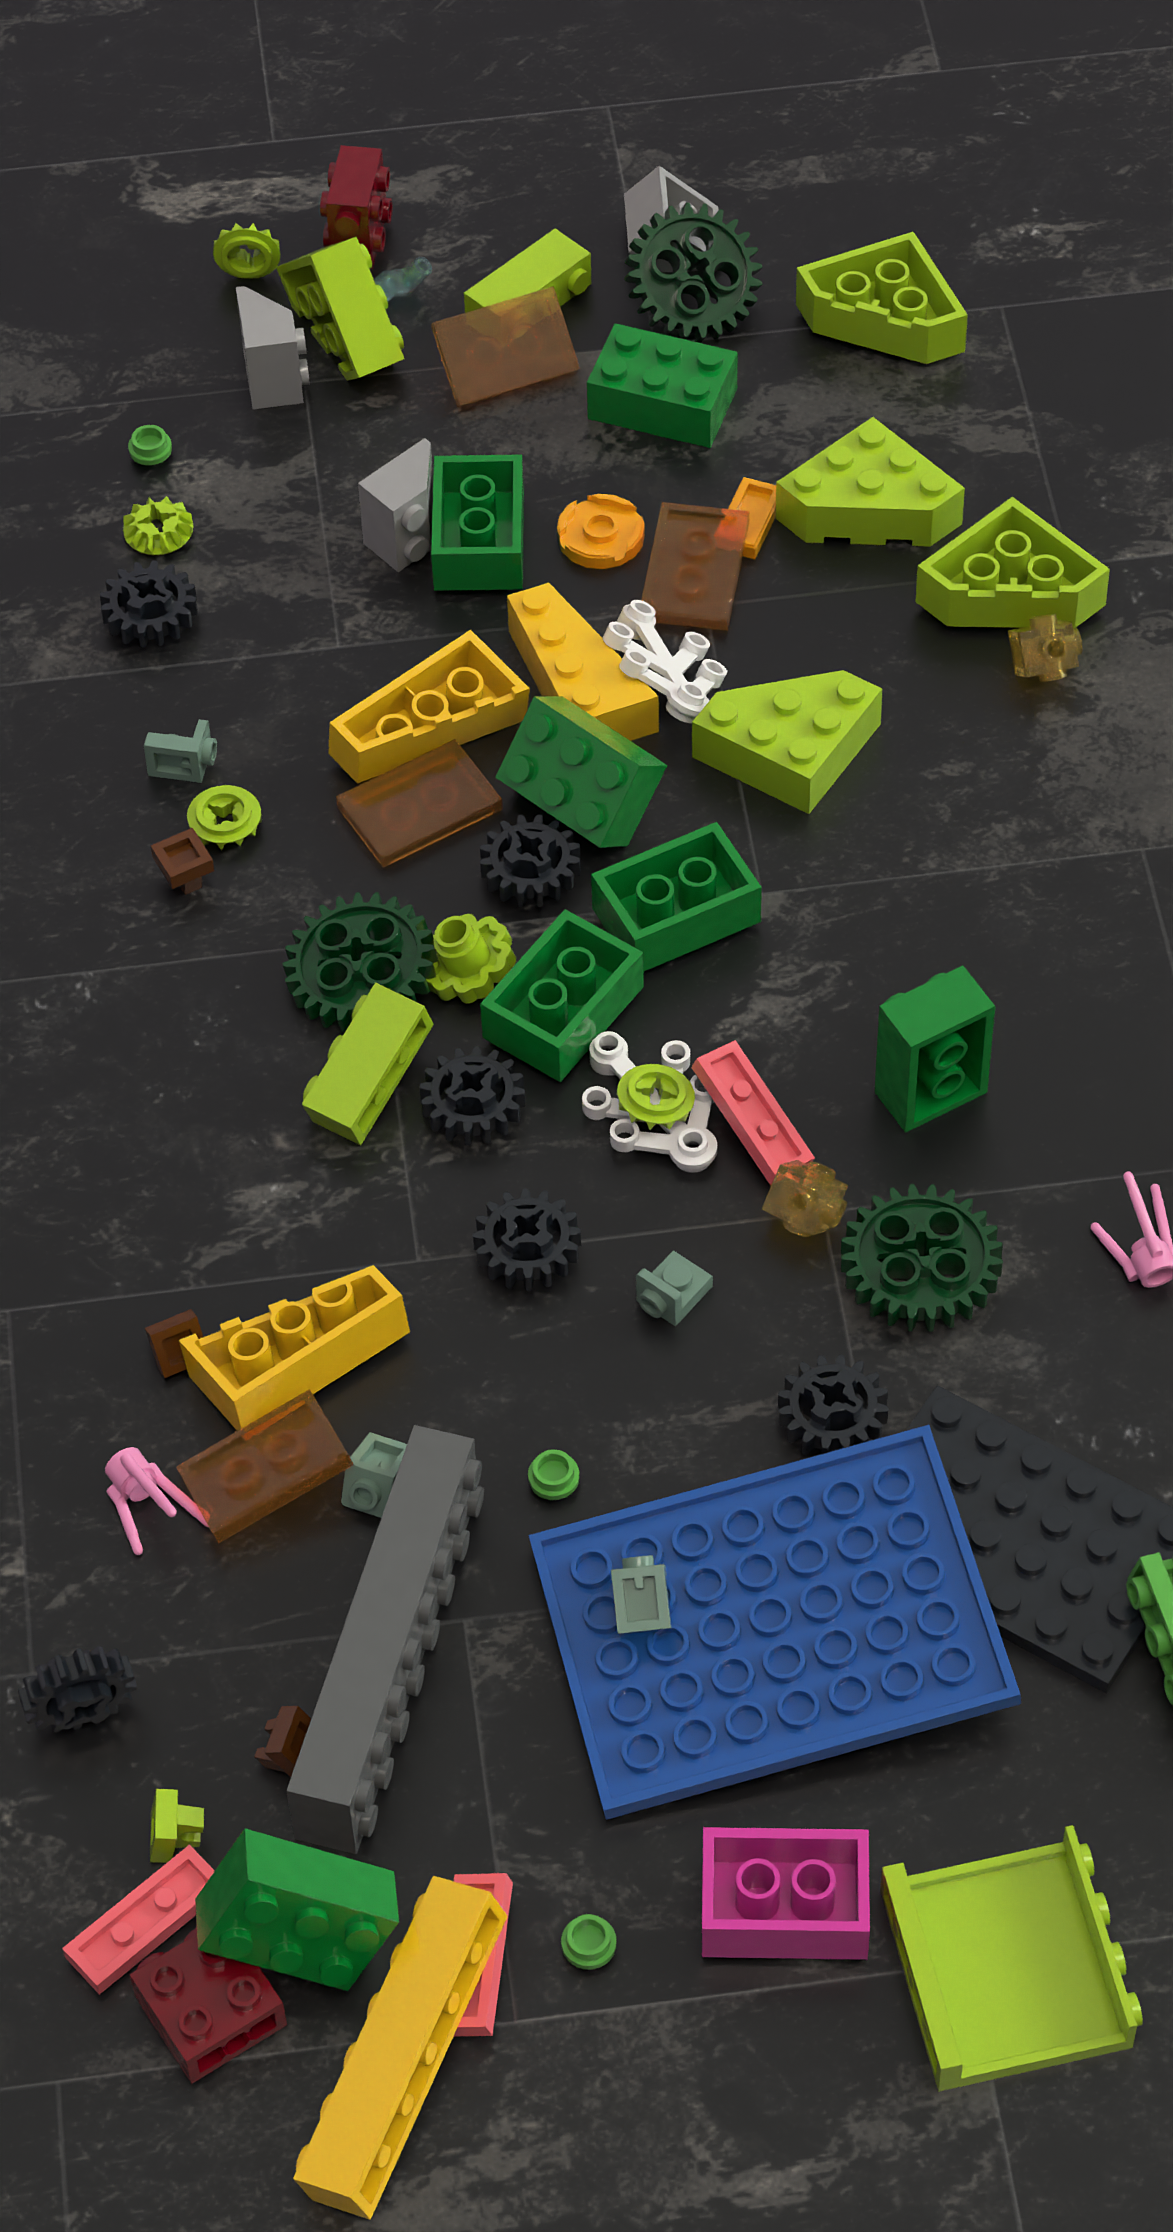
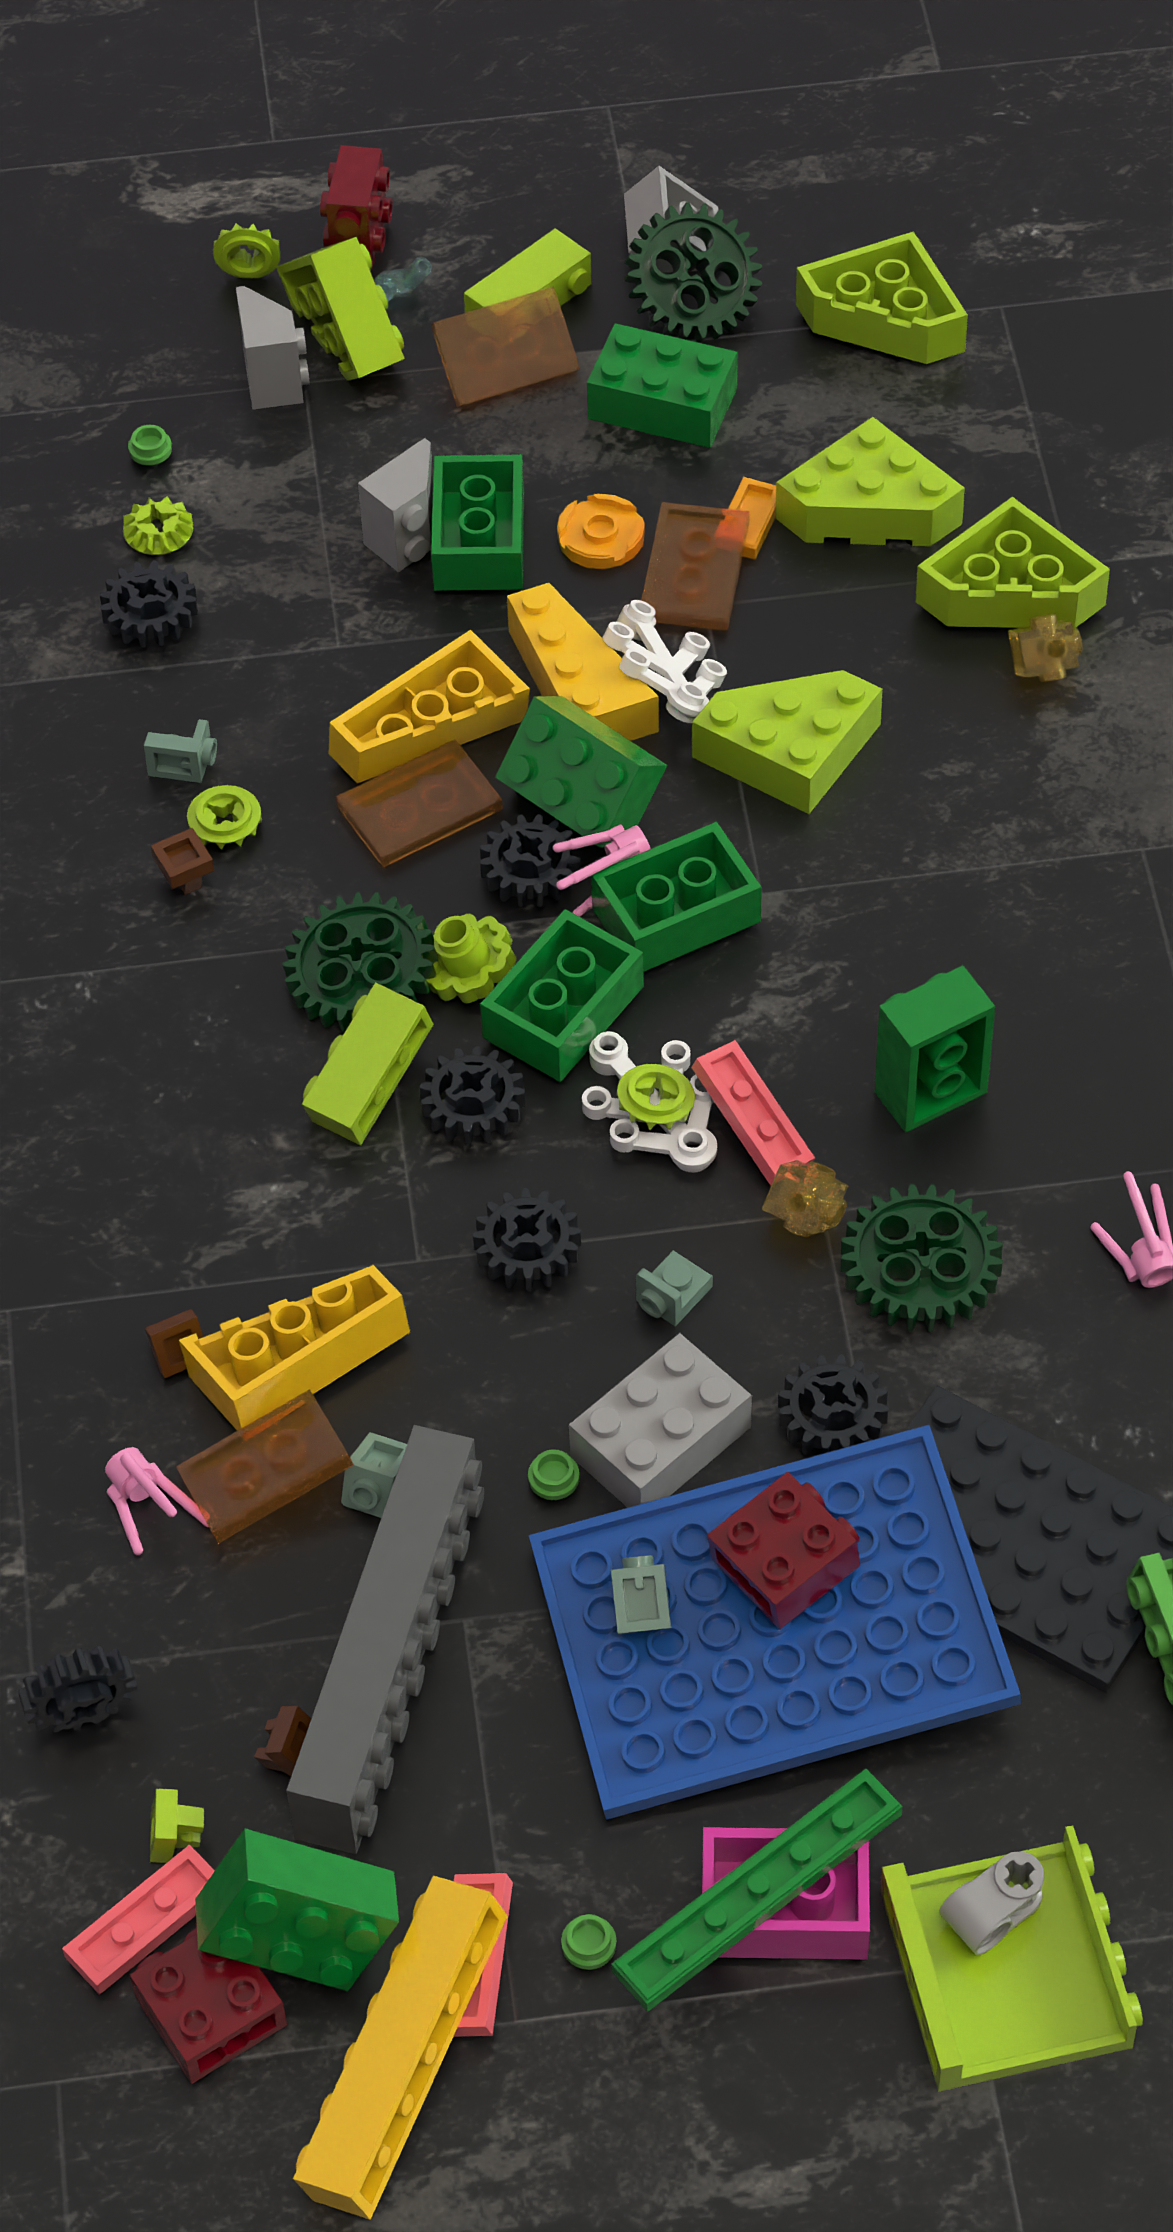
(623, 846): none -> bright pink plant
(660, 1424): none -> light grey brick
(756, 1890): none -> green tile
(785, 1549): none -> dark red brick
(989, 1908): none -> light grey piece

